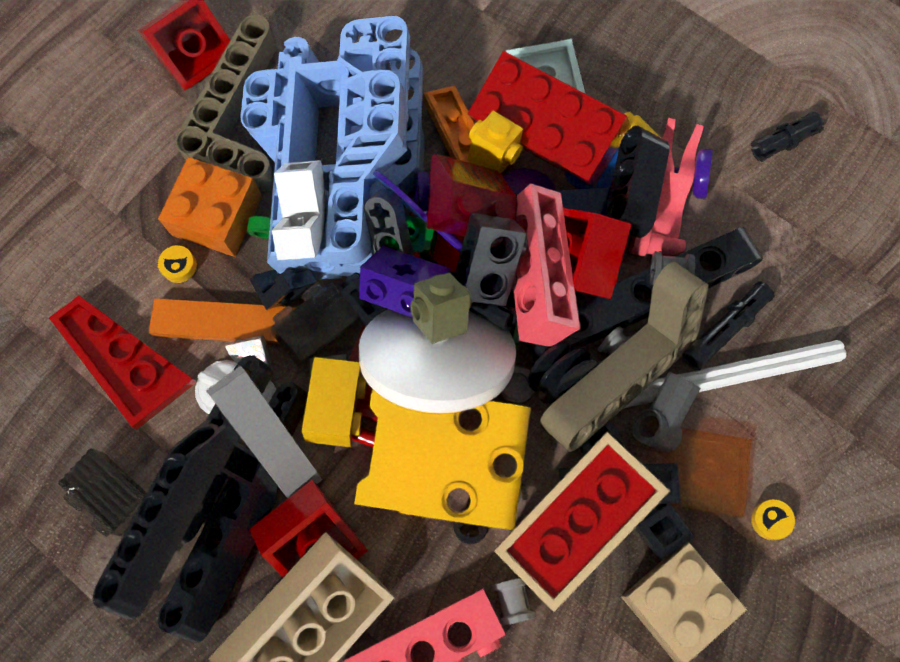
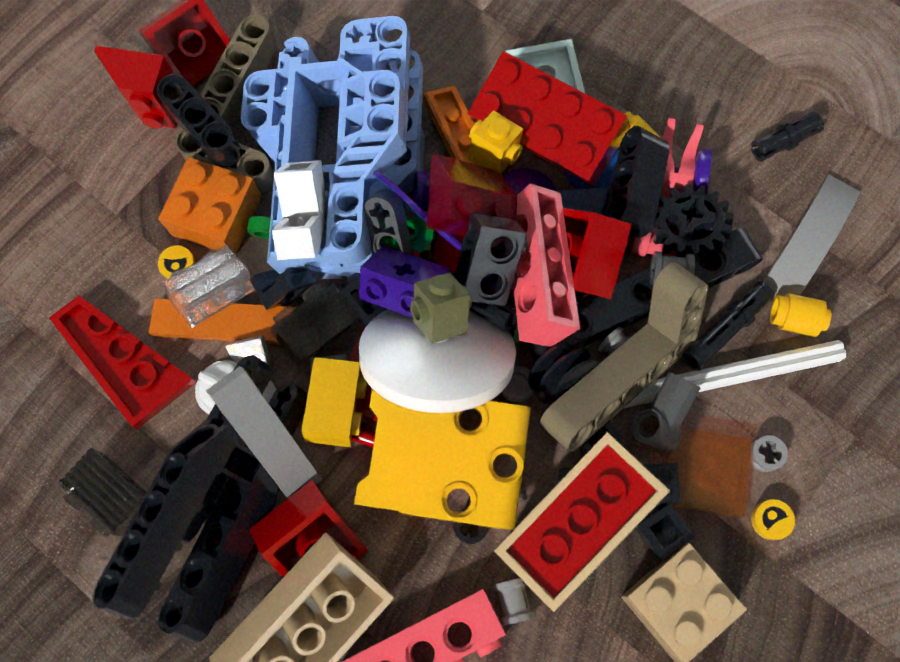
(137, 79): none -> red slope
(192, 108): none -> black beam
(208, 285): none -> clear brick
(708, 231): none -> black gear
(777, 447): none -> light grey bush
(800, 314): none -> yellow brick
(812, 237): none -> light grey slope

